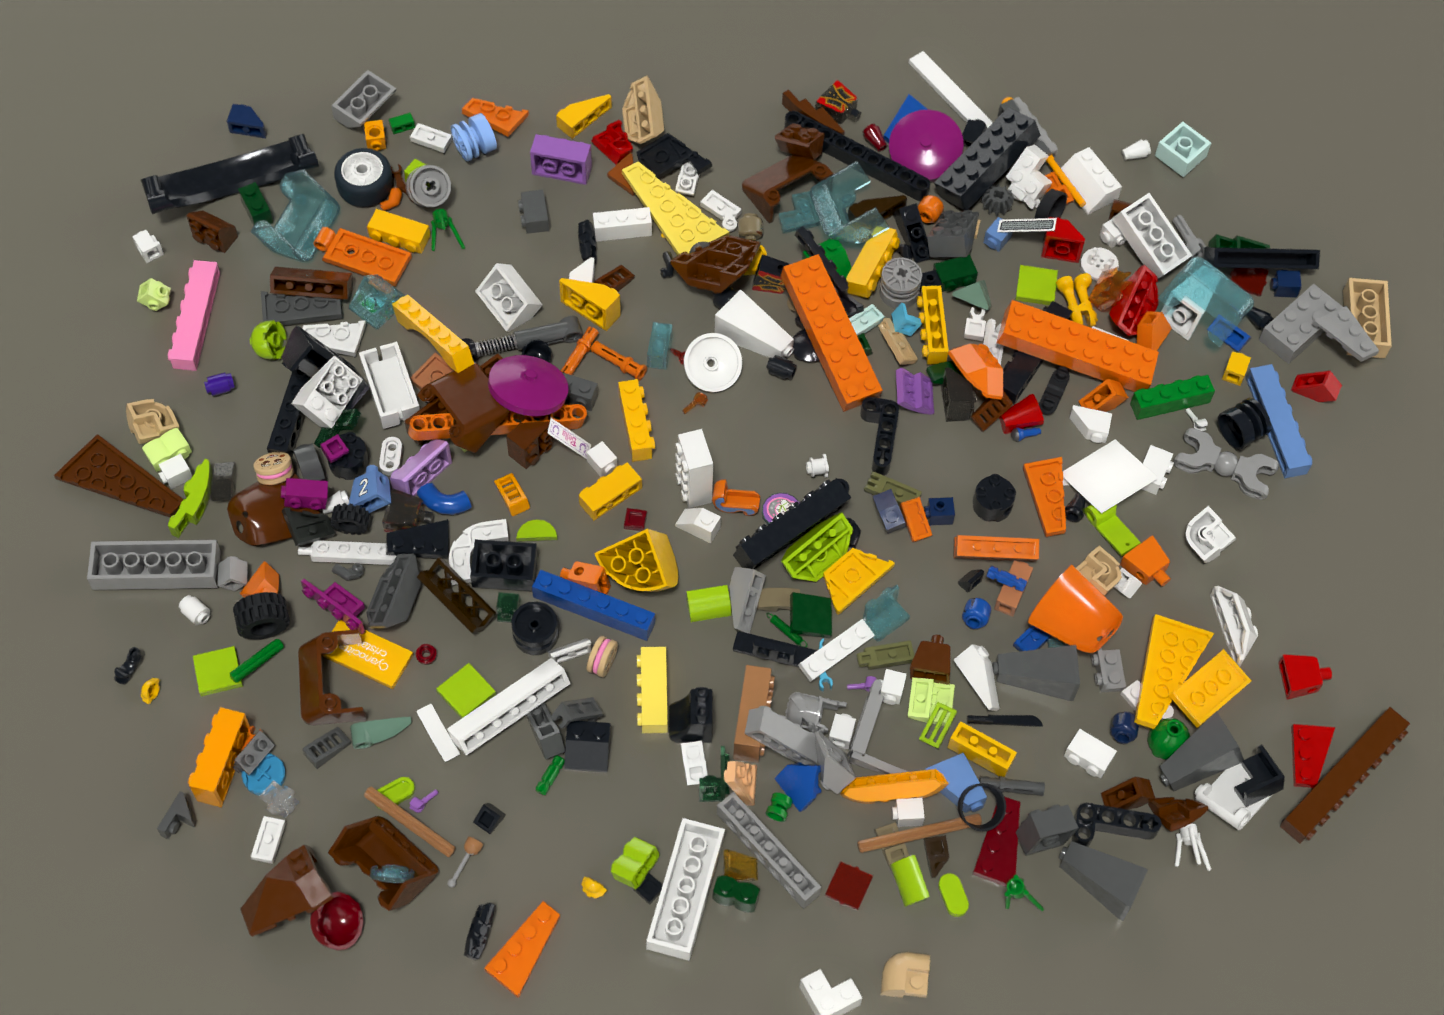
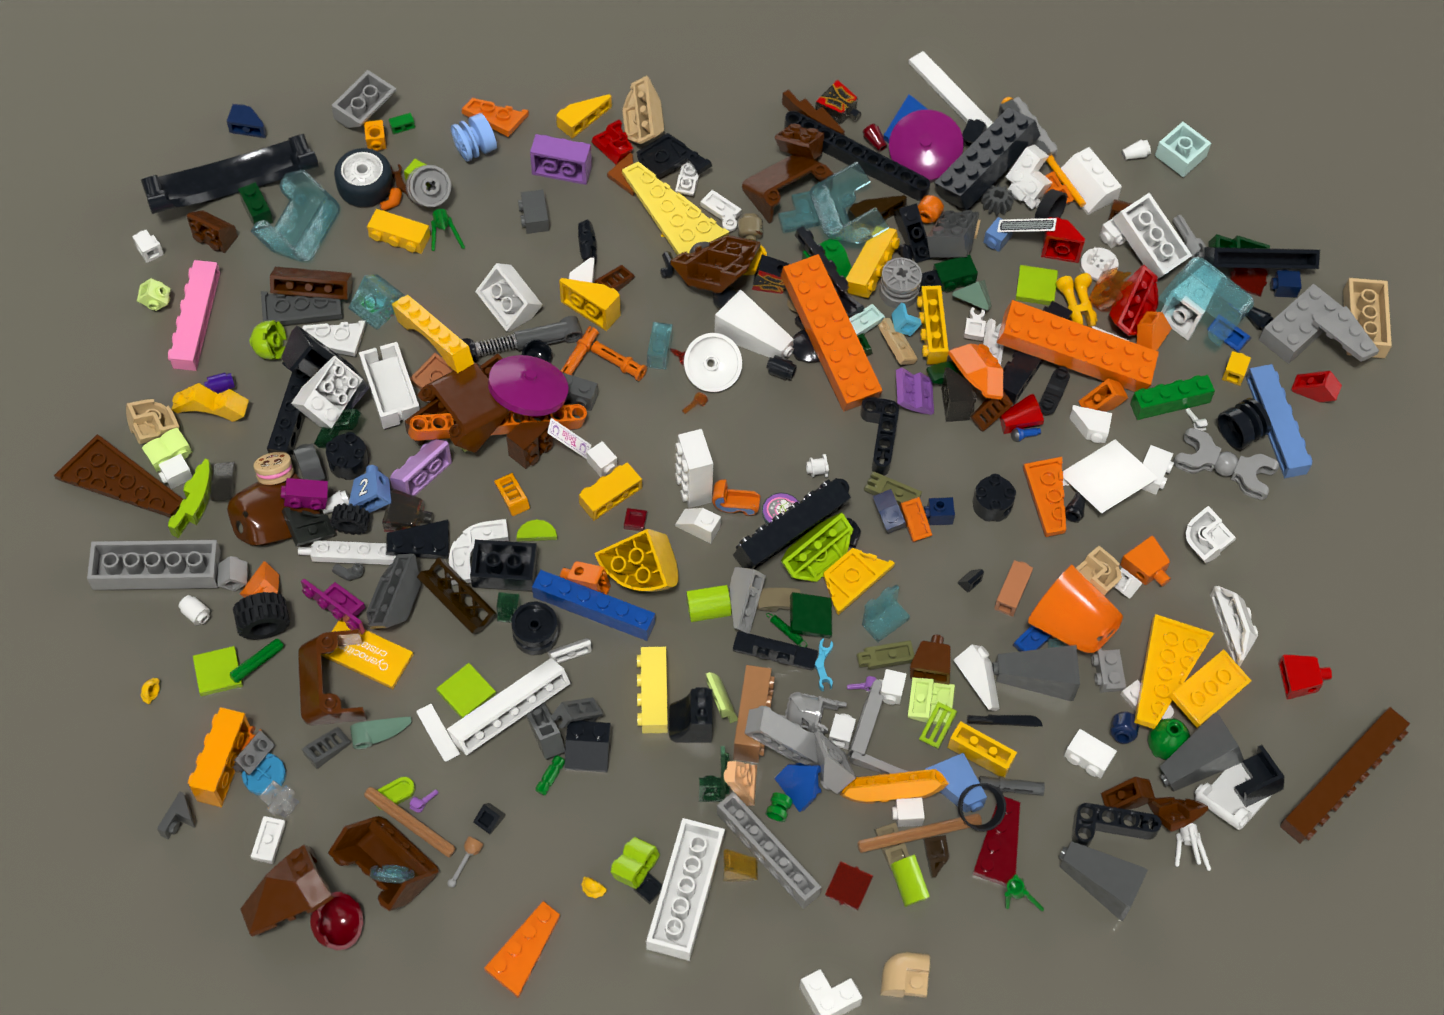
(124, 672): black piece -> none
(202, 399): none -> yellow arch
(334, 448): magenta brick -> none
(369, 256): orange hinge -> none
(390, 457): white plate -> none
(426, 648): dark red plate -> none
(431, 138): white plate -> none
(443, 503): blue cylinder -> none
(479, 931): black hinge -> none
(602, 656): tan head -> none
(622, 224): white brick -> none
(635, 420): yellow brick -> none
(693, 762): white slope -> none
(721, 697): none -> yellowish green slope
(730, 892): dark green brick -> none
(836, 650): white plate -> none
(953, 895): lime tile -> none
(976, 613): blue head -> none
(996, 548): orange brick -> none
(1006, 578): blue axle -> none
(1046, 829): dark grey brick -> none
(1112, 529): lime door -> none
(1309, 753): red wing -> none

